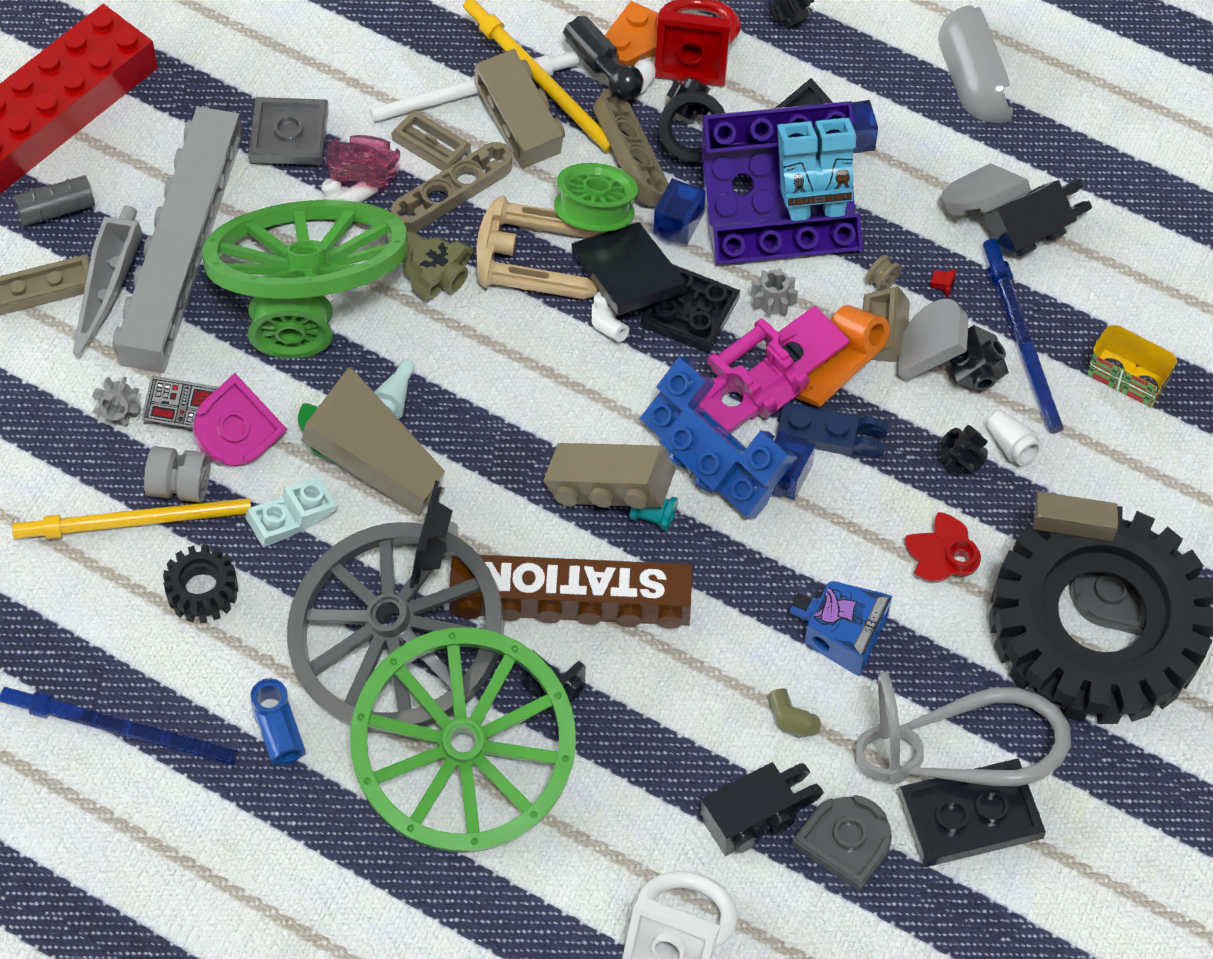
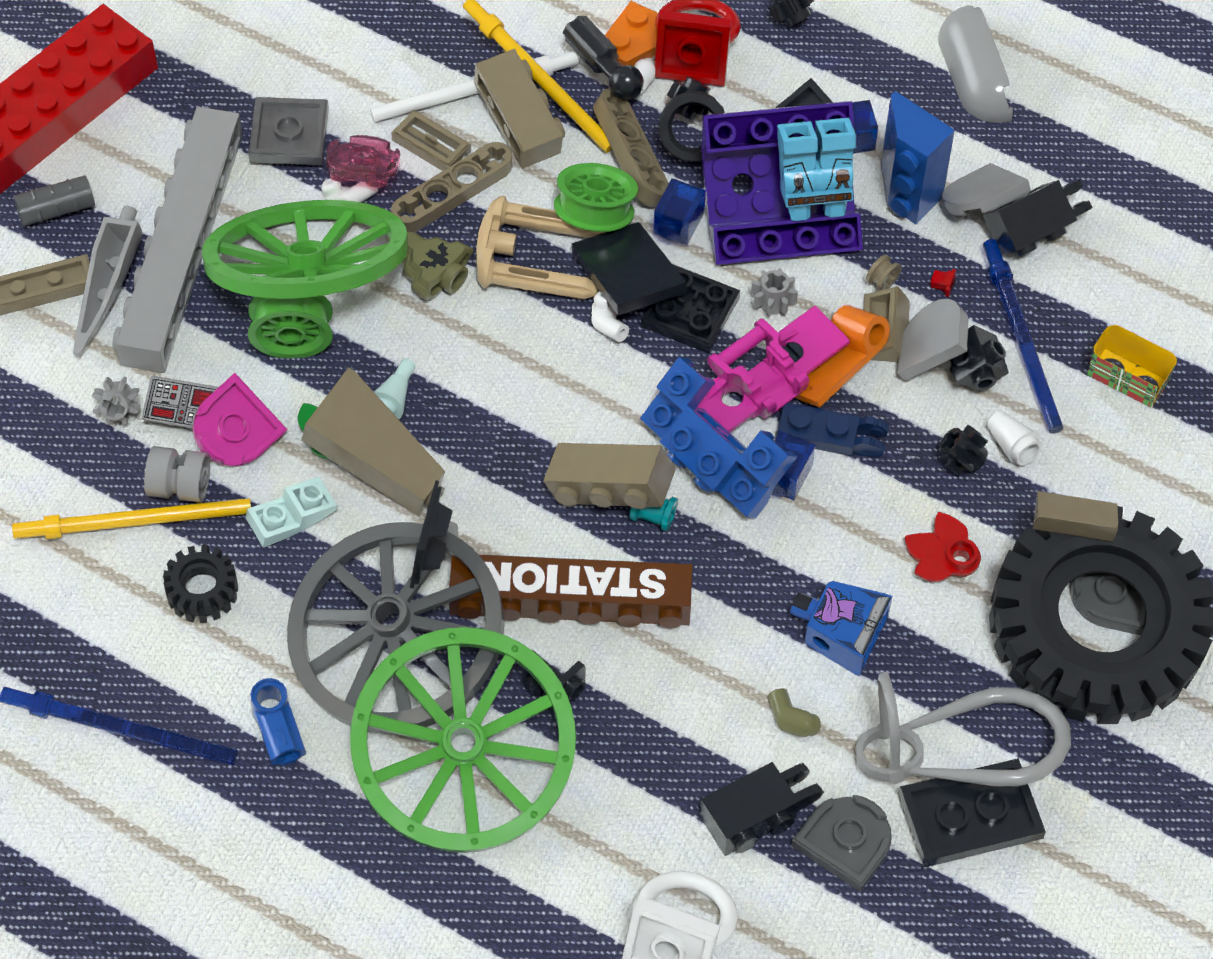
(914, 158): none -> blue slope

